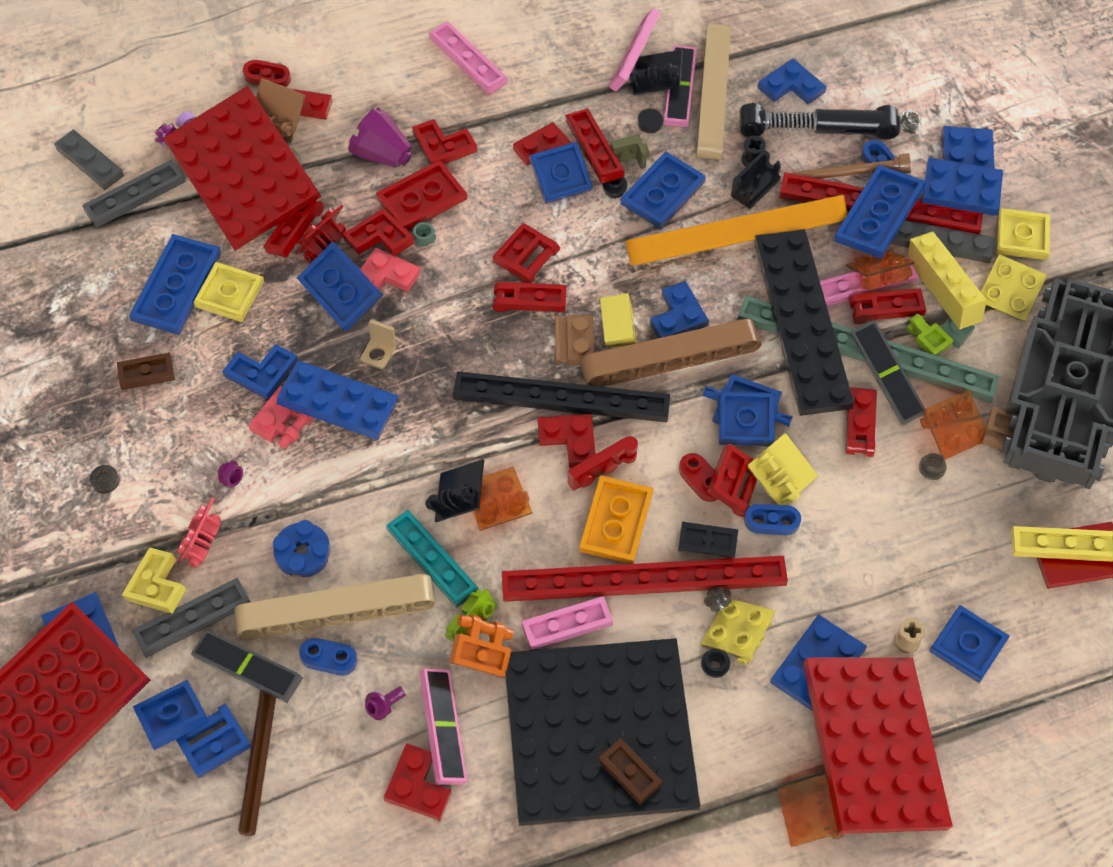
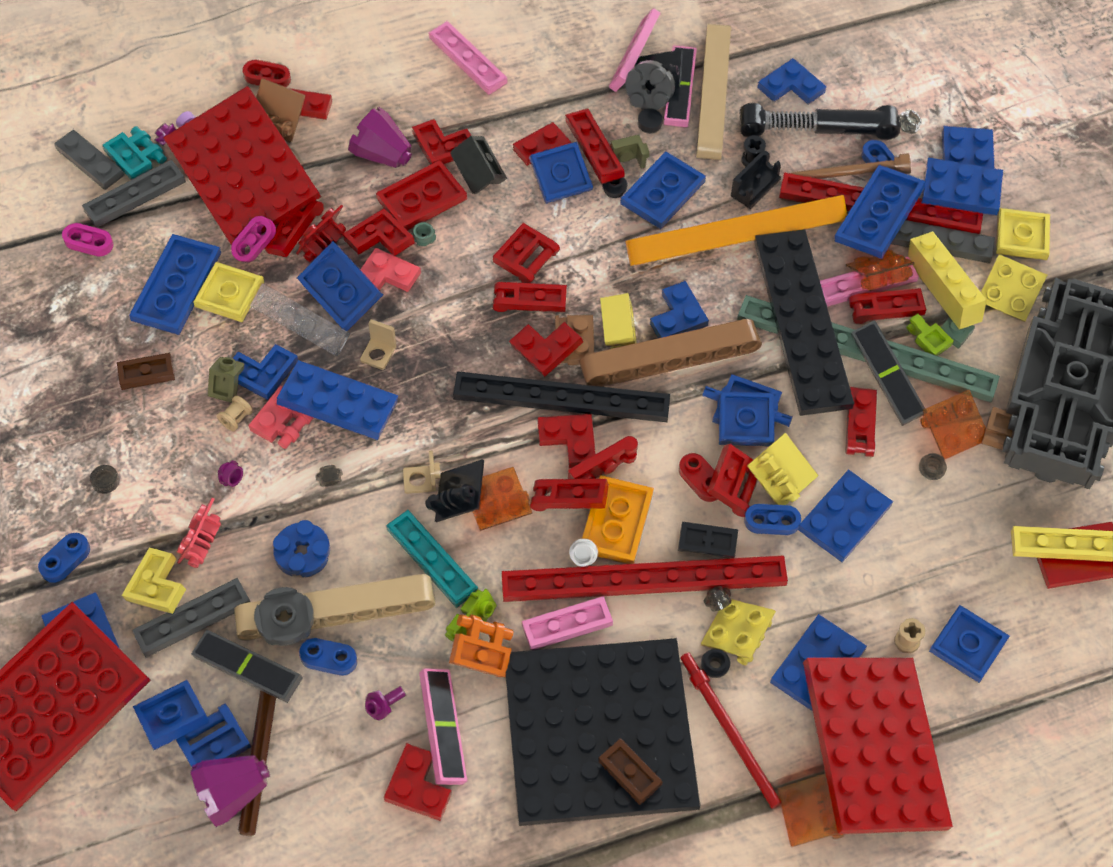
(65, 557): none -> blue plate
(89, 239): none -> dark pink plate
(128, 157): none -> teal plate
(224, 378): none -> olive bracket
(228, 785): none -> magenta cone
(234, 413): none -> tan bush
(252, 236): none -> dark pink plate
(289, 632): none -> dark grey plate
(300, 319): none -> clear plate
(329, 476): none -> clear smoke plate
(429, 472): none -> tan bracket
(477, 163): none -> pearl dark grey panel
(548, 352): none -> red plate
(569, 494): none -> red plate
(583, 552): none -> white plate
(658, 76): none -> dark grey plate
(701, 681): none -> red bar
(845, 515): none -> blue plate

